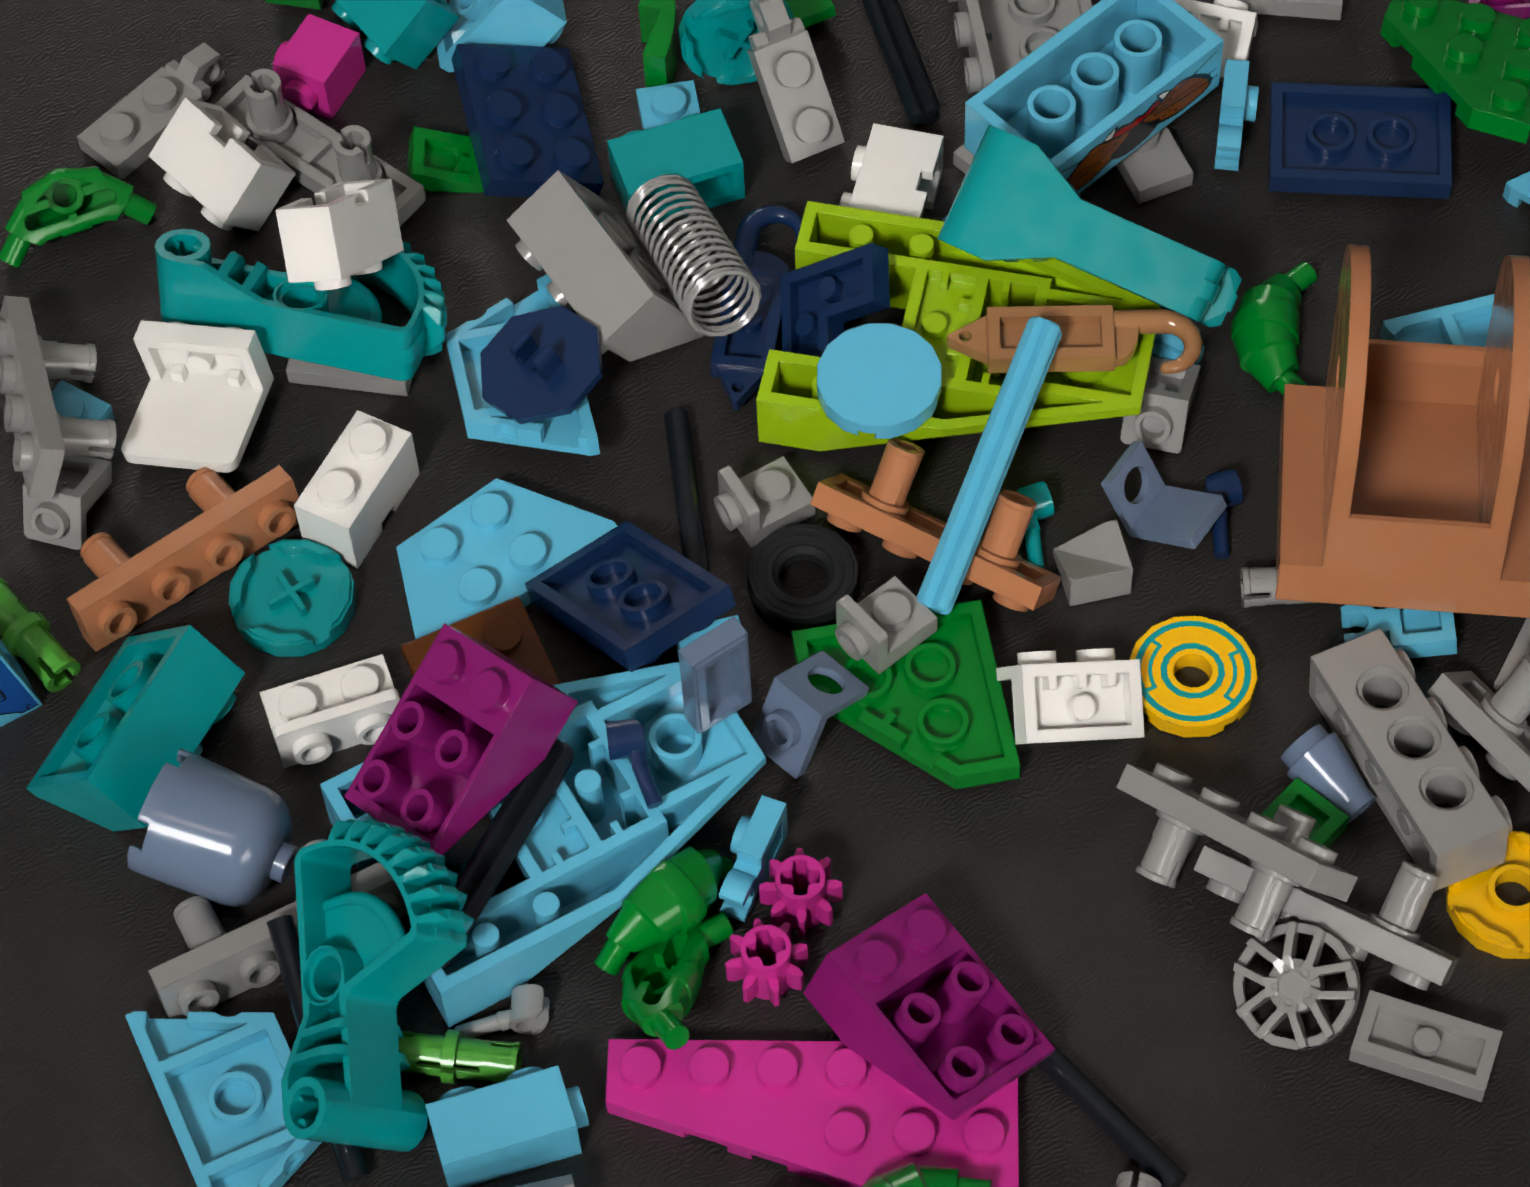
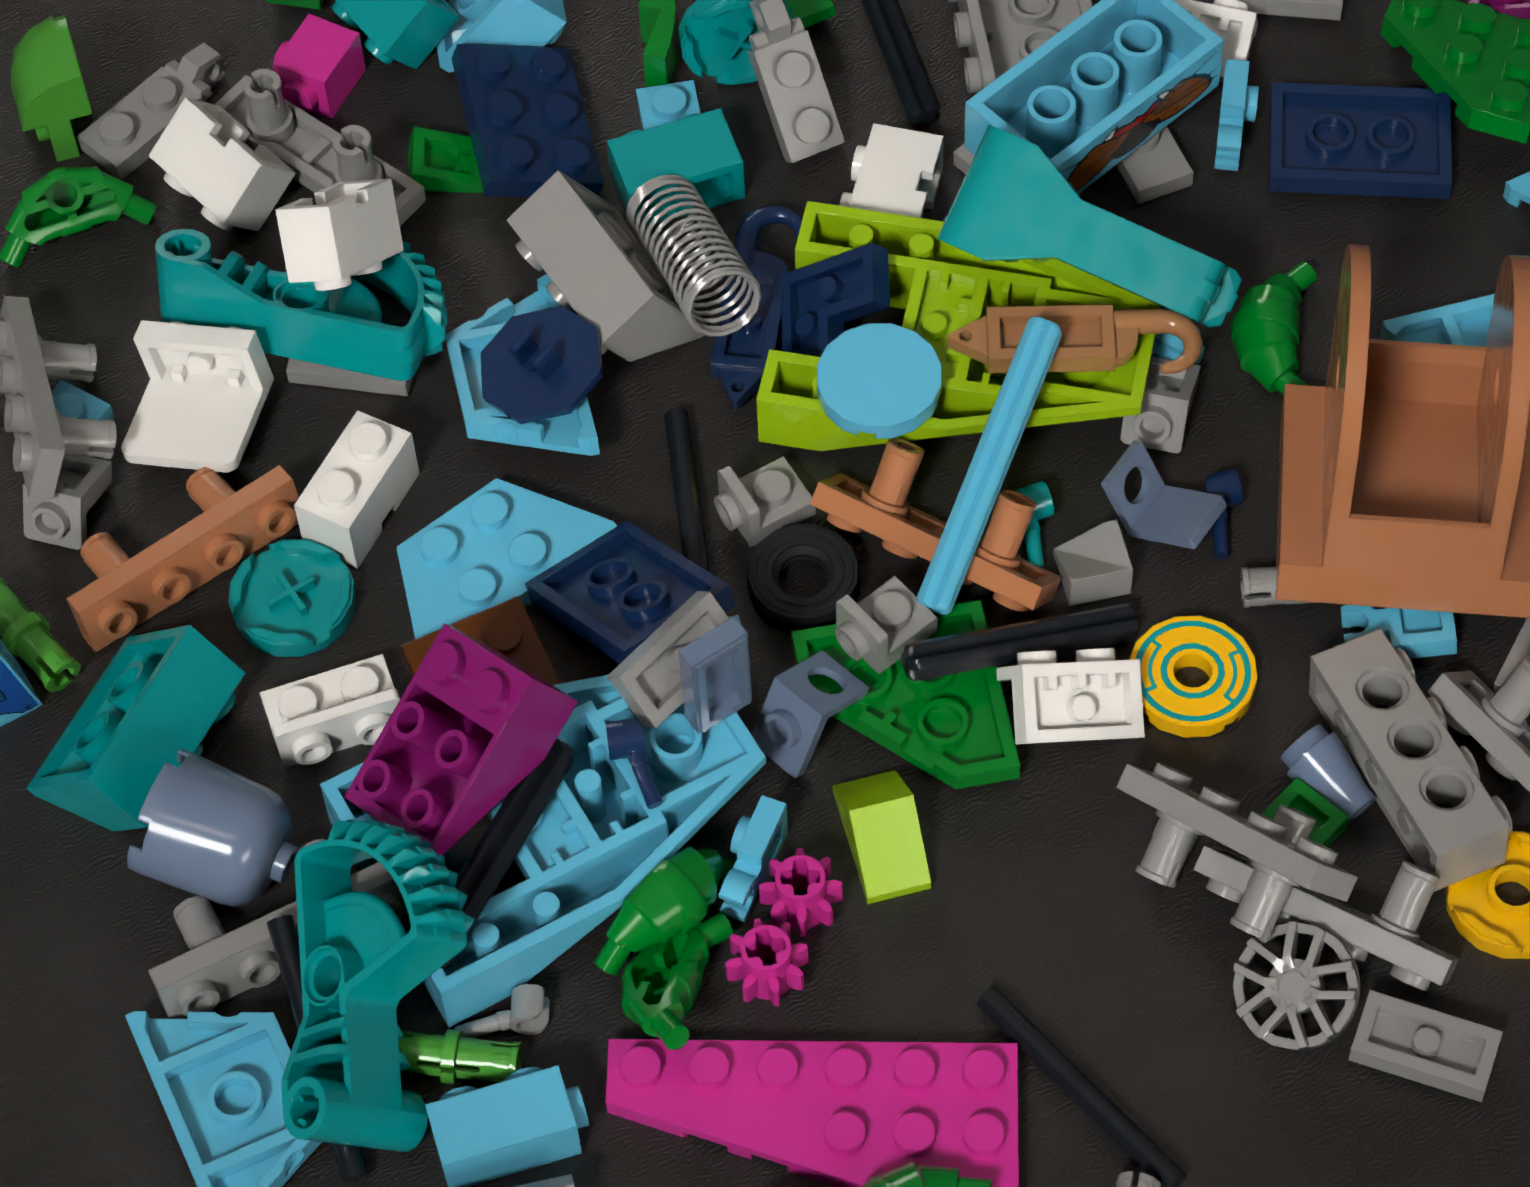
(49, 85): none -> bright green brick
(651, 674): none -> light grey plate
(883, 835): none -> lime slope
(926, 1010): magenta slope -> none
(1002, 643): none -> black axle

